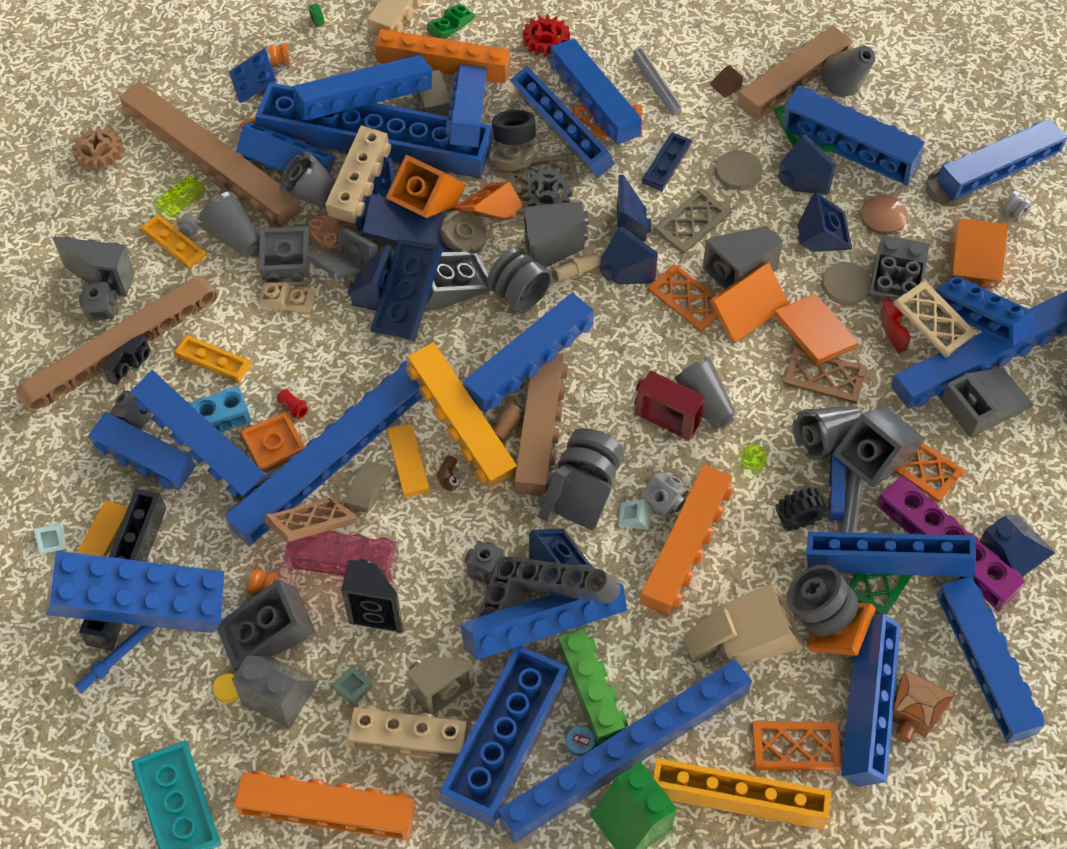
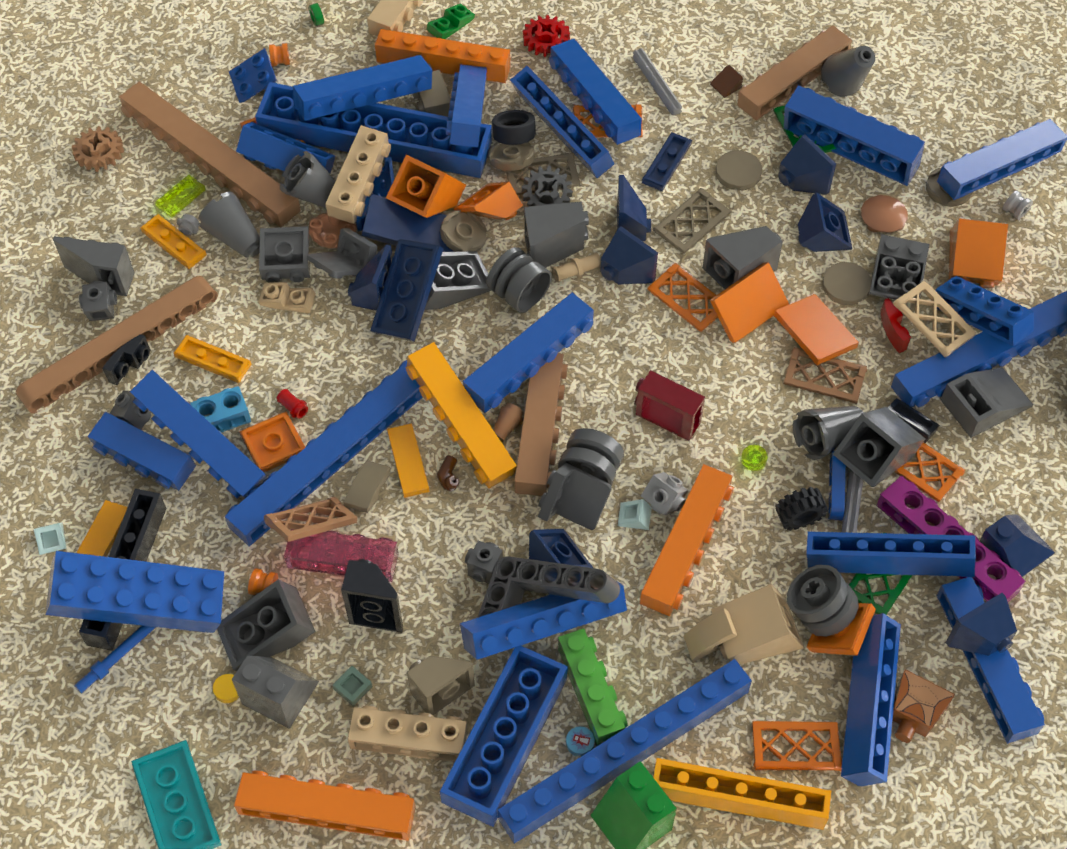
(705, 380): dark grey cone -> none
(915, 419): none -> black tile
(985, 628): none -> dark blue slope

